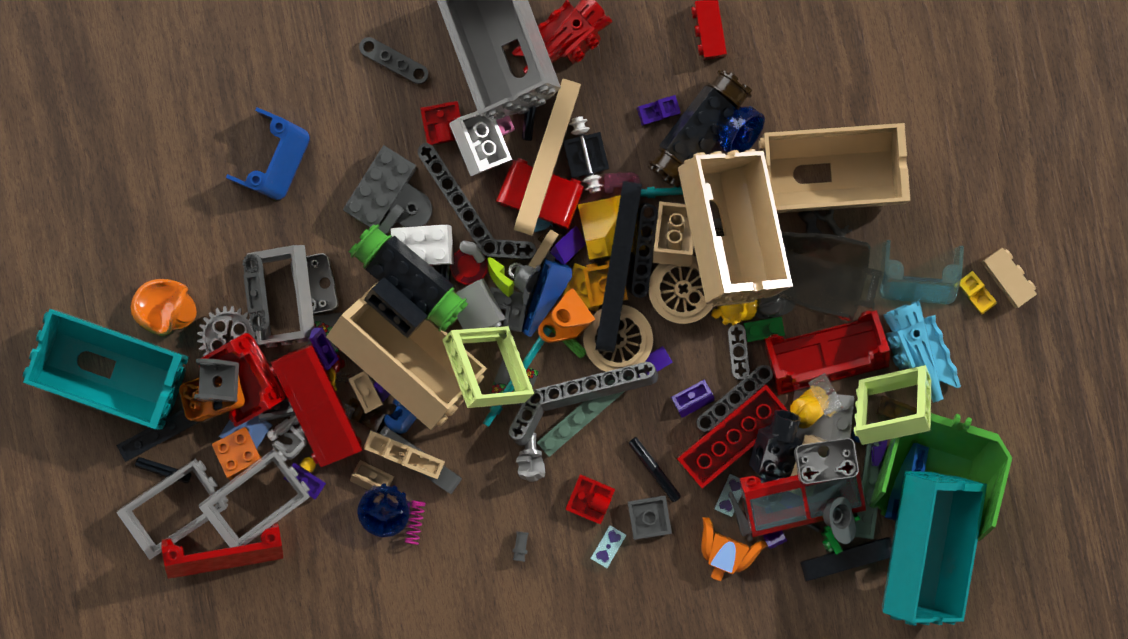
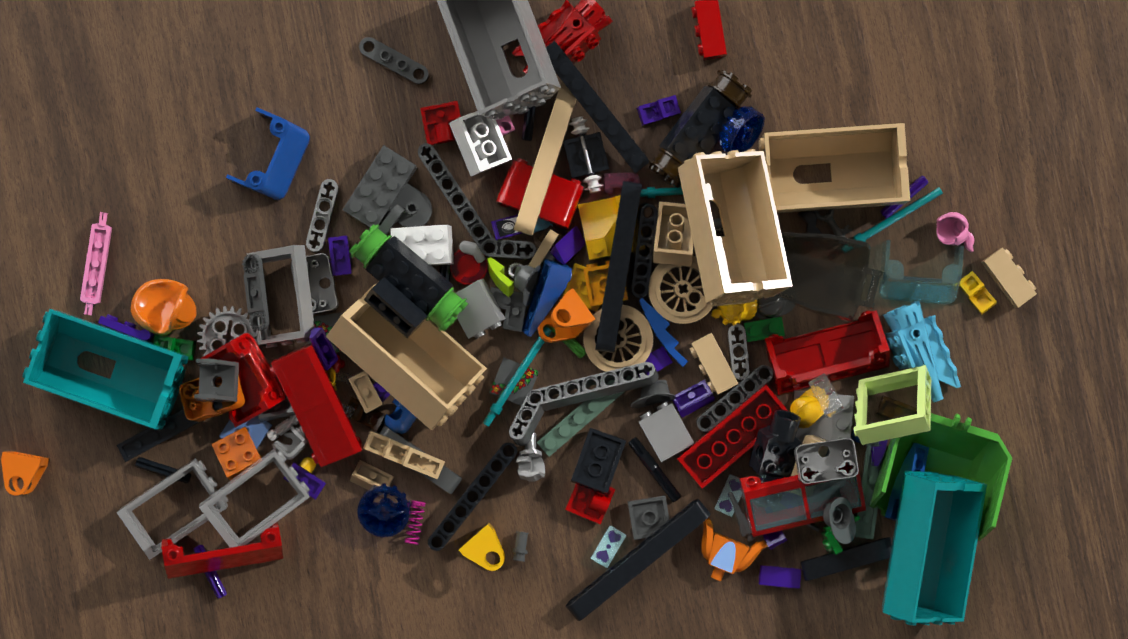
(24, 466): none -> orange hose
(96, 263): none -> bright pink plate
(127, 328): none -> dark purple plate
(180, 346): none -> green slope
(213, 577): none -> dark purple axle
(325, 216): none -> light grey beam
(340, 255): none -> dark purple plate
(464, 501): none -> black beam
(465, 376): yellowish green window -> none
(482, 543): none -> yellow hose
(504, 227): none -> slope
(596, 108): none -> black plate
(598, 461): none -> black plate
(638, 559): none -> black beam
(654, 394): none -> dark grey piece
(658, 325): none -> blue slope
(665, 431): none -> light grey brick
(713, 364): none -> tan brick
(779, 576): none -> dark purple slope
(899, 215): none -> teal bar
(914, 188): none -> dark purple axle
(953, 230): none -> bright pink hair

